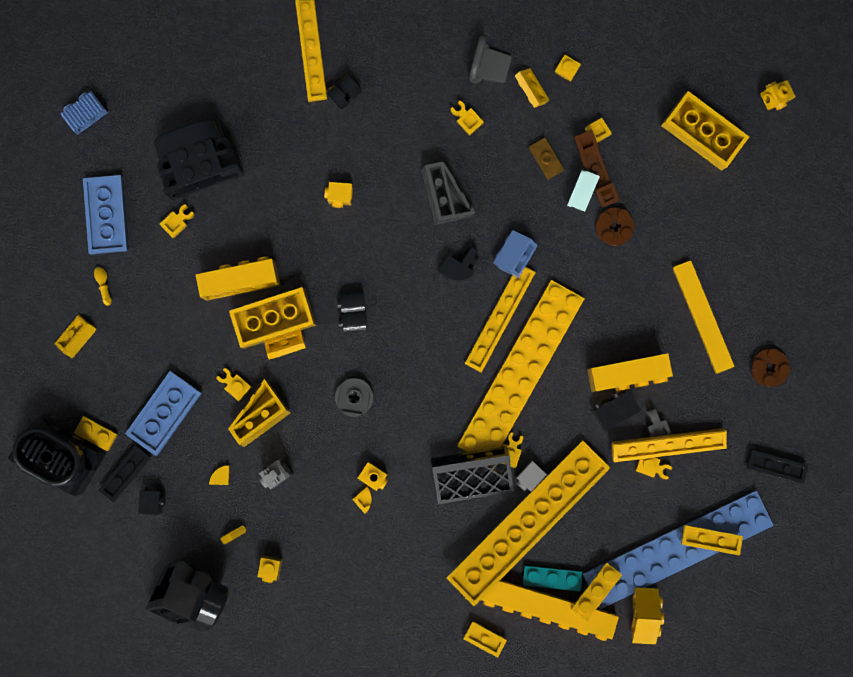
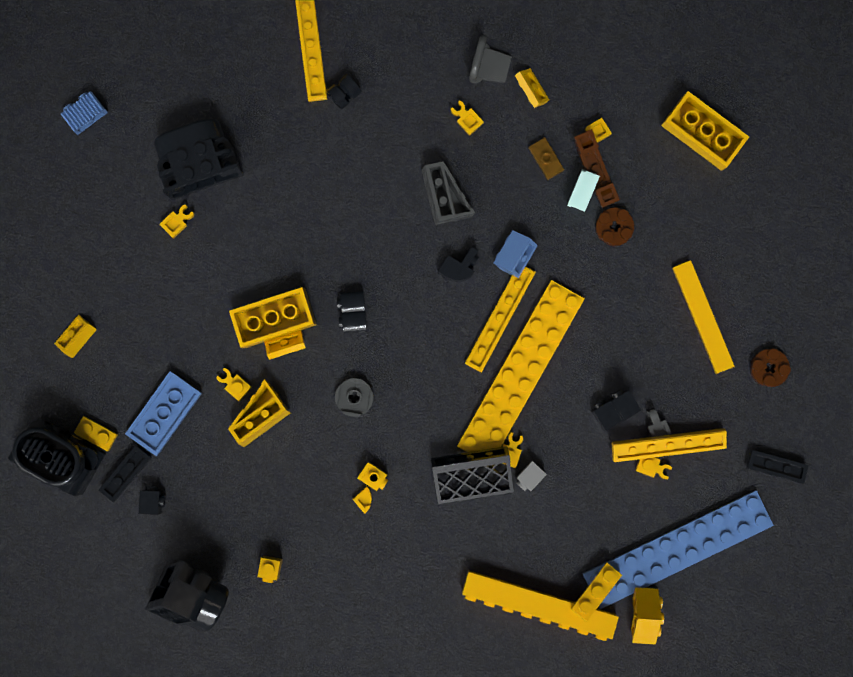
(101, 277): yellow piece -> none
(105, 214): medium blue plate -> none
(220, 476): yellow tile -> none
(234, 534): yellow tile -> none
(238, 279): yellow brick -> none
(275, 474): light grey hinge -> none
(339, 194): yellow brick -> none
(485, 639): yellow plate -> none
(527, 523): yellow plate -> none
(552, 578): teal plate -> none
(567, 68): yellow plate -> none
(630, 372): yellow brick -> none
(711, 540): yellow plate -> none
(777, 95): yellow brick -> none

